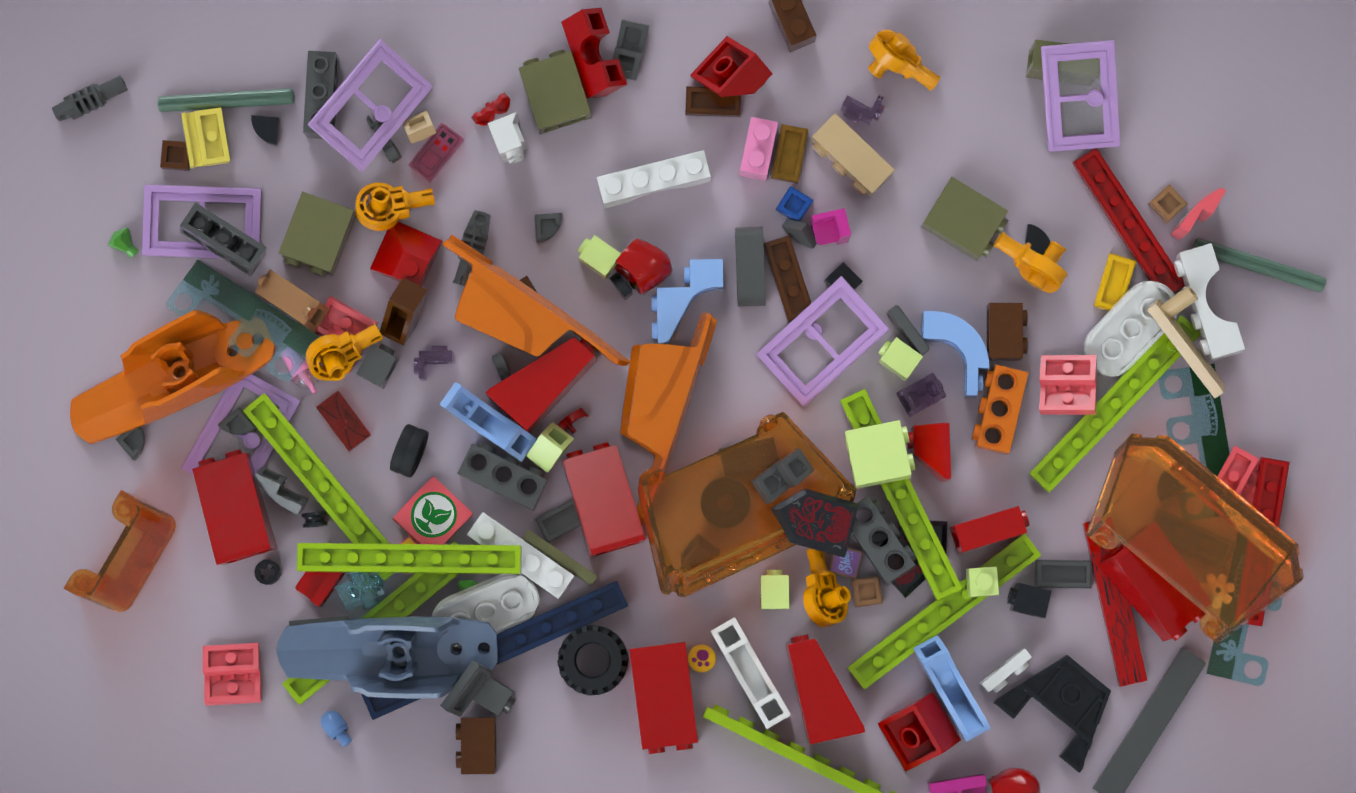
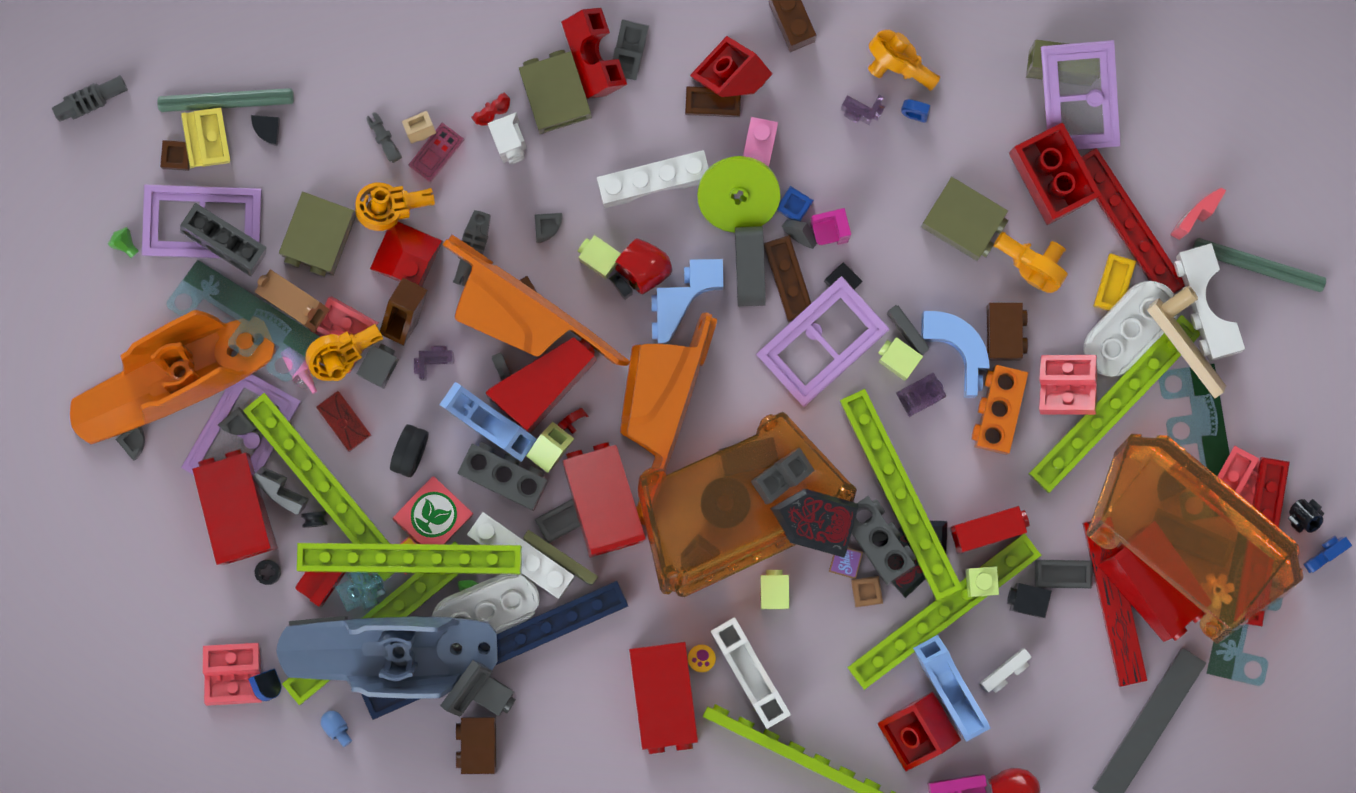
(132, 557): clear orange windscreen -> none
(266, 685): none -> black tile
(320, 86): dark grey brick -> none
(382, 113): lavender door -> none
(575, 678): black tyre -> none
(728, 177): none -> lime piece
(789, 153): pearl gold tile -> none
(821, 698): red slope -> none
(824, 593): light orange pin -> none
(851, 156): tan brick -> none
(879, 454): yellowish green brick -> none
(915, 110): none -> blue tile
(932, 448): red slope -> none
(1037, 238): black tile -> none
(1054, 173): none -> red slope
(1069, 695): black wing -> none
(1168, 203): medium nougat tile -> none
(1306, 516): none -> black gear
(1332, 548): none -> blue plate

